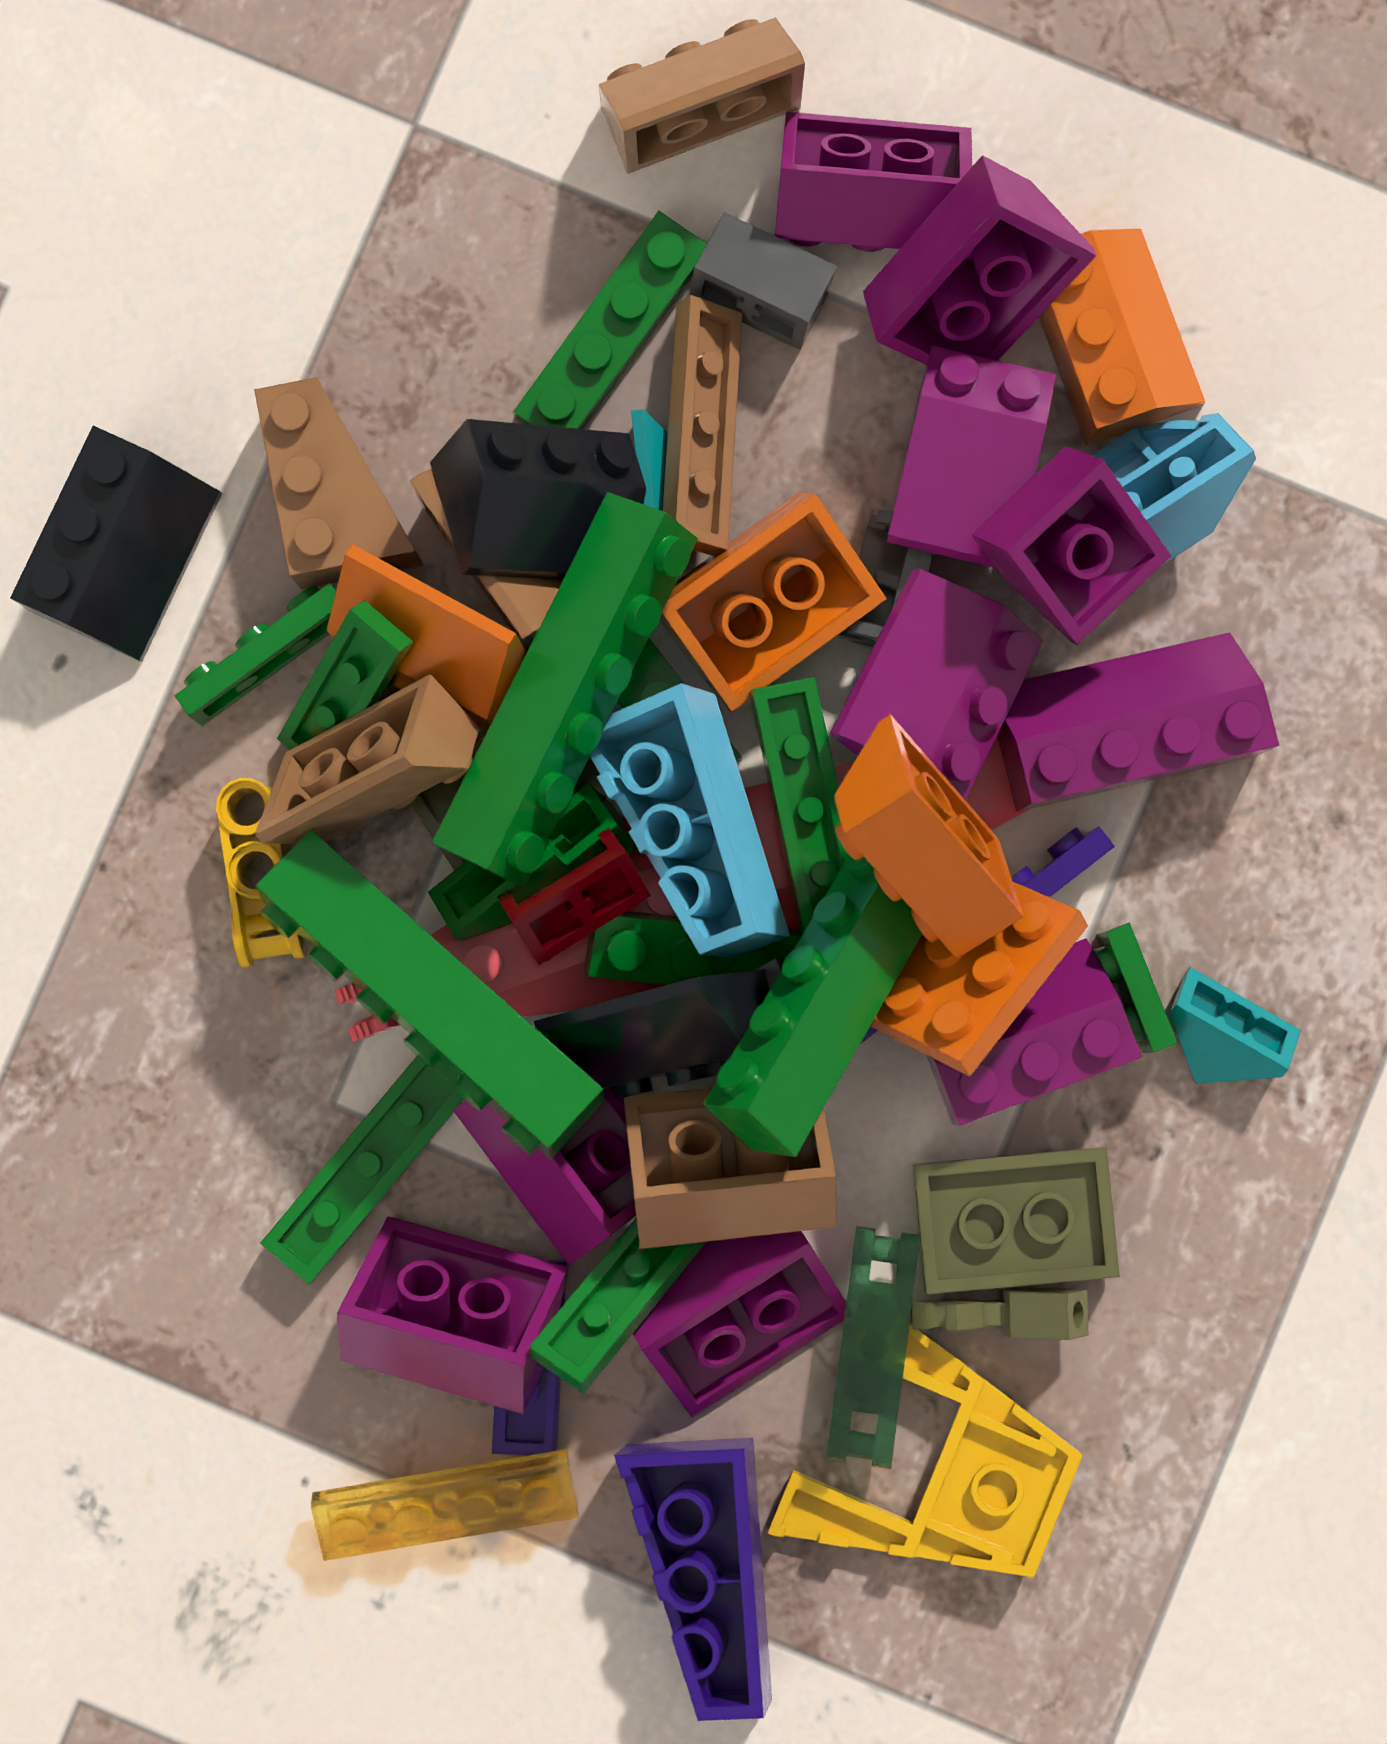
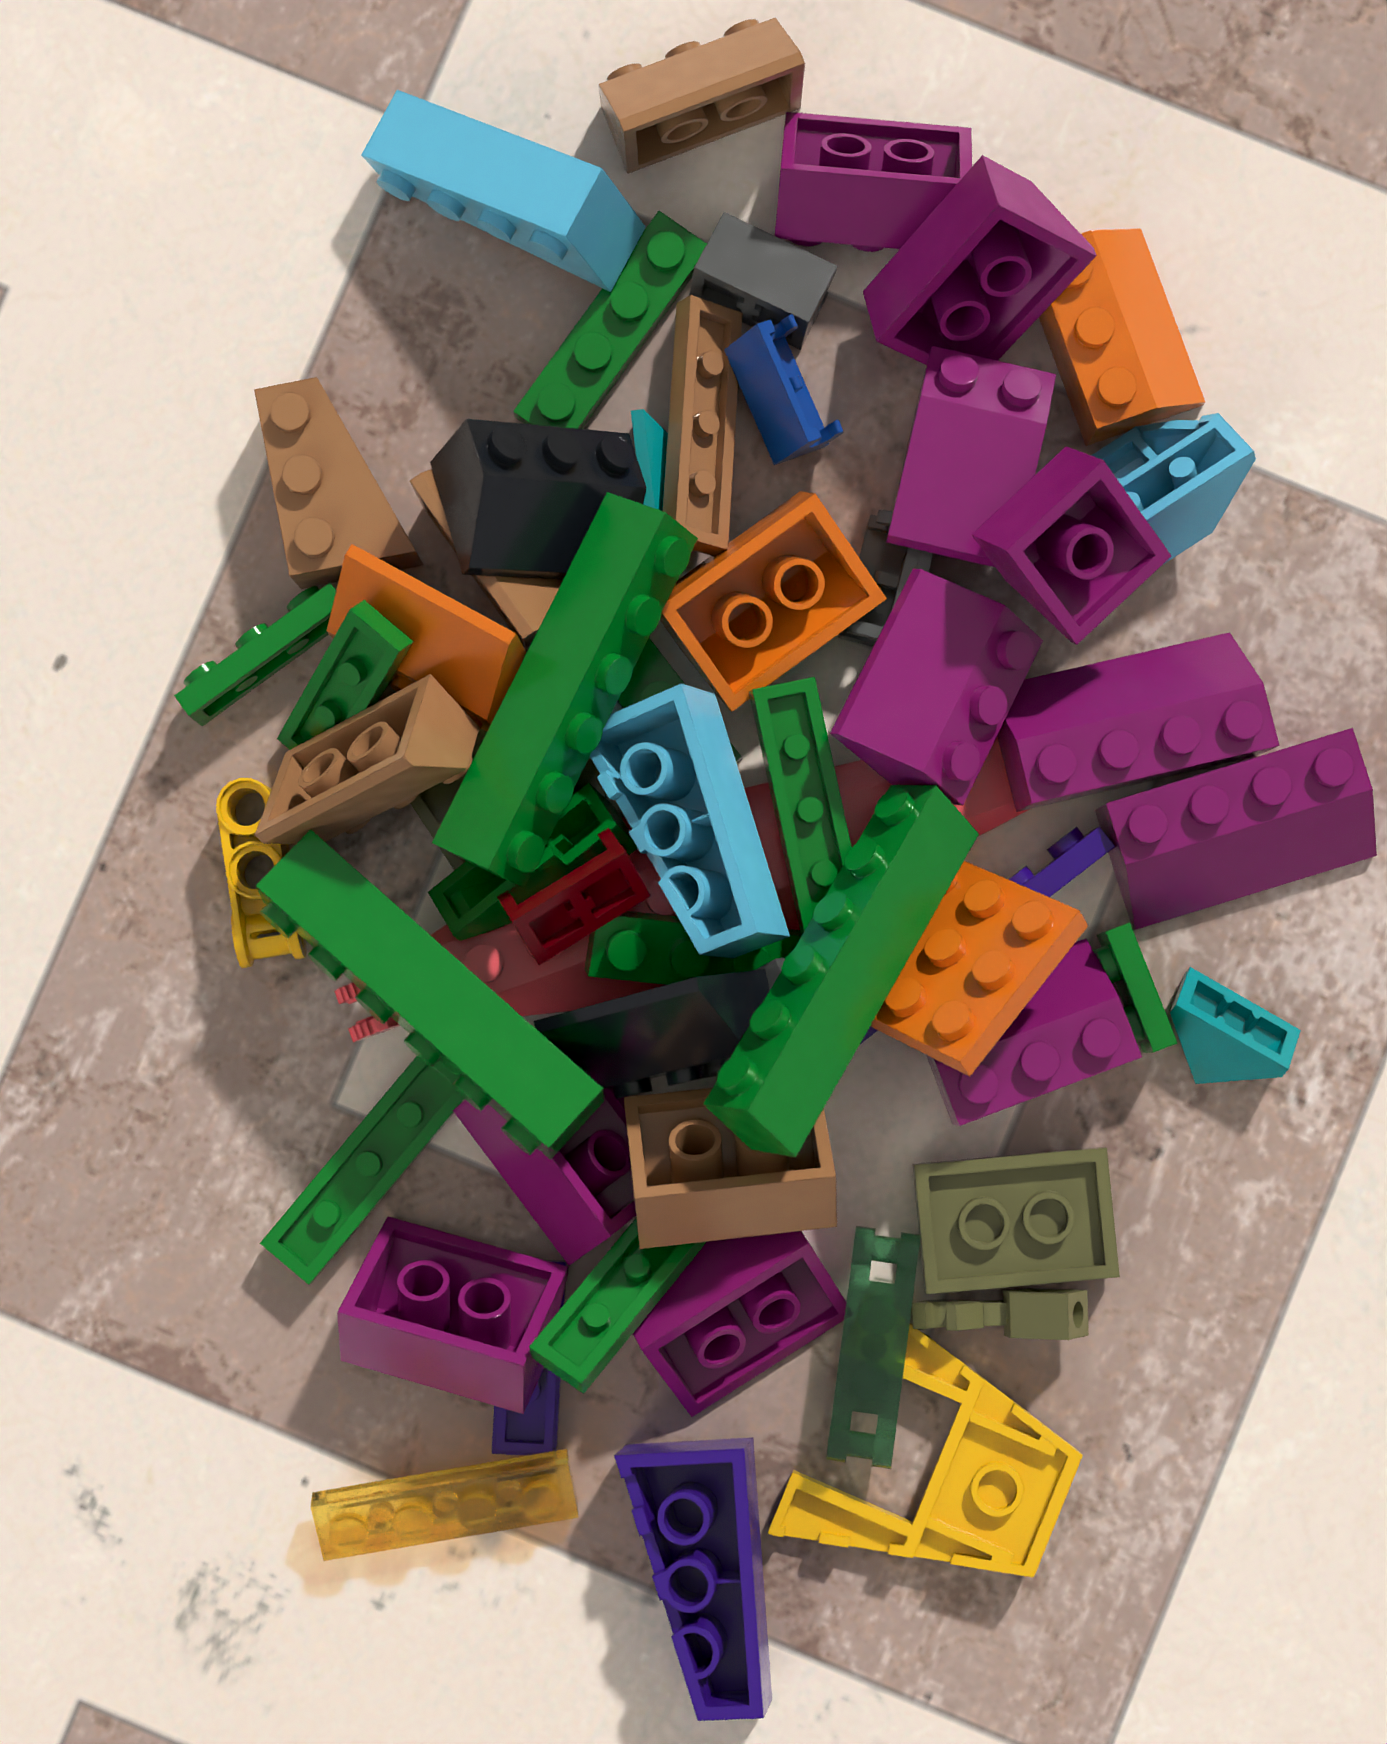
(116, 544): black slope -> none
(505, 187): none -> medium azure wedge
(778, 392): none -> blue hinge
(925, 842): orange slope -> none
(1241, 829): none -> magenta slope

